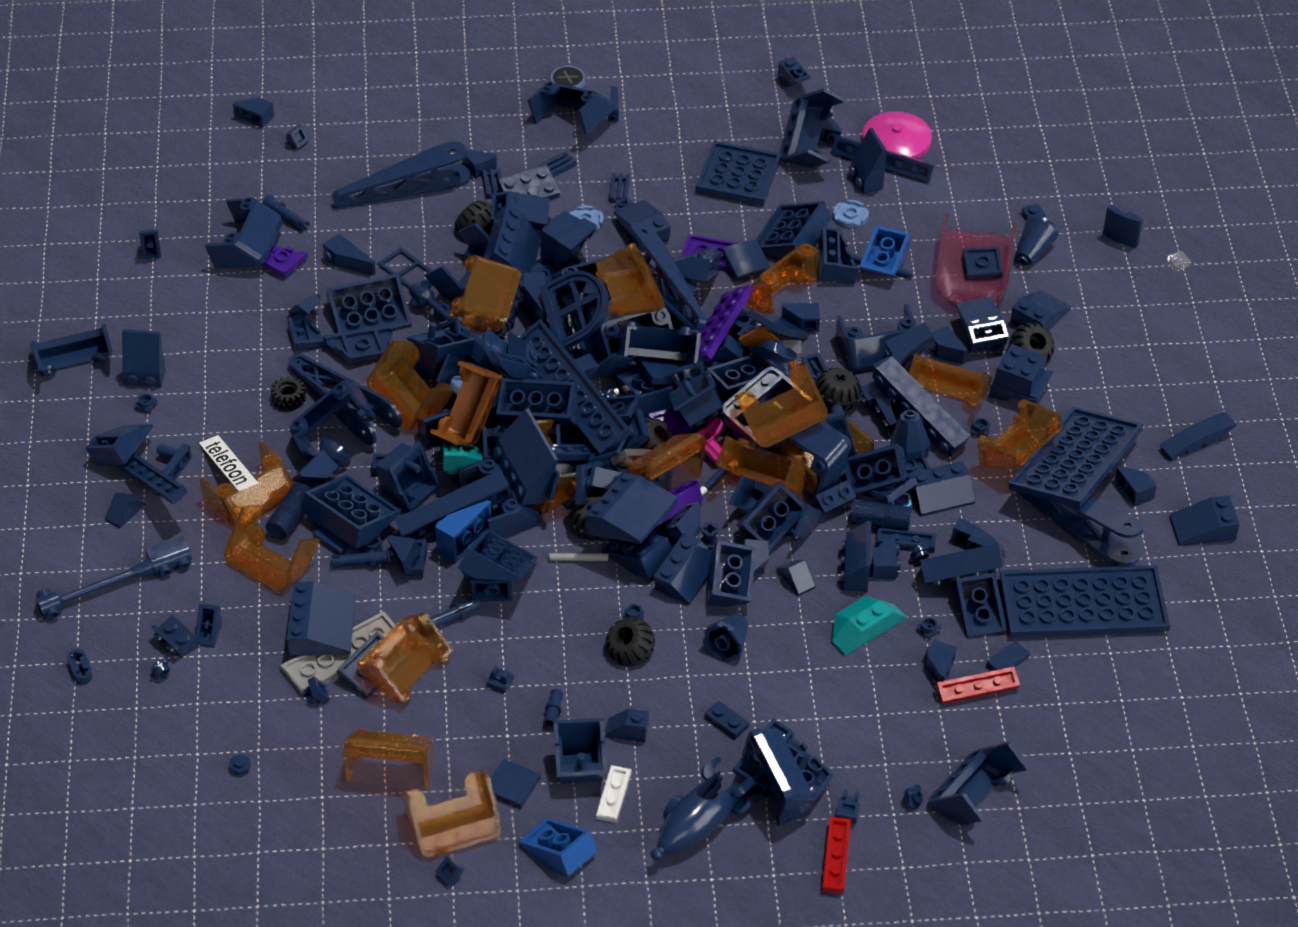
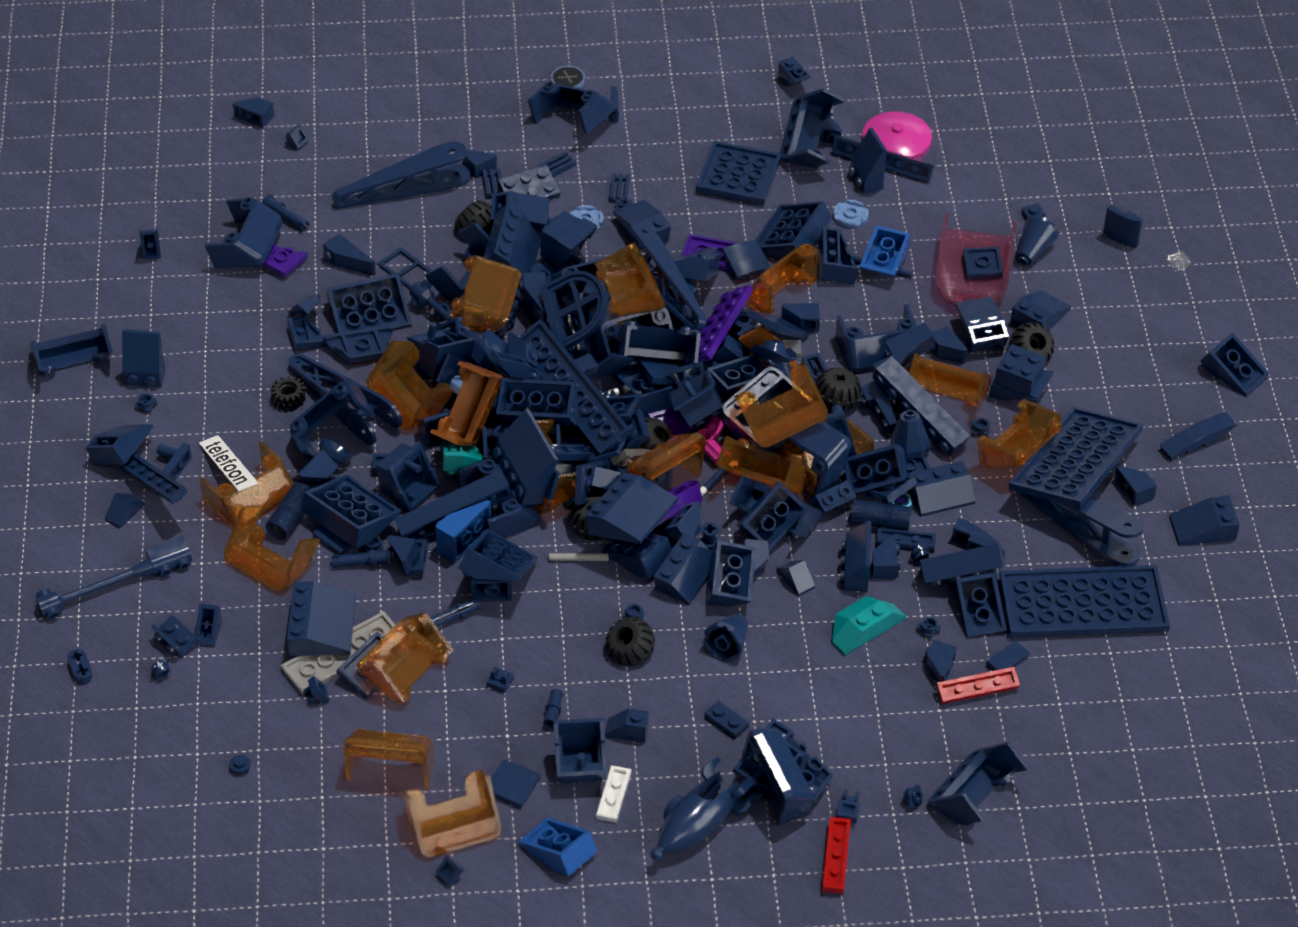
(1234, 365): none -> dark blue slope

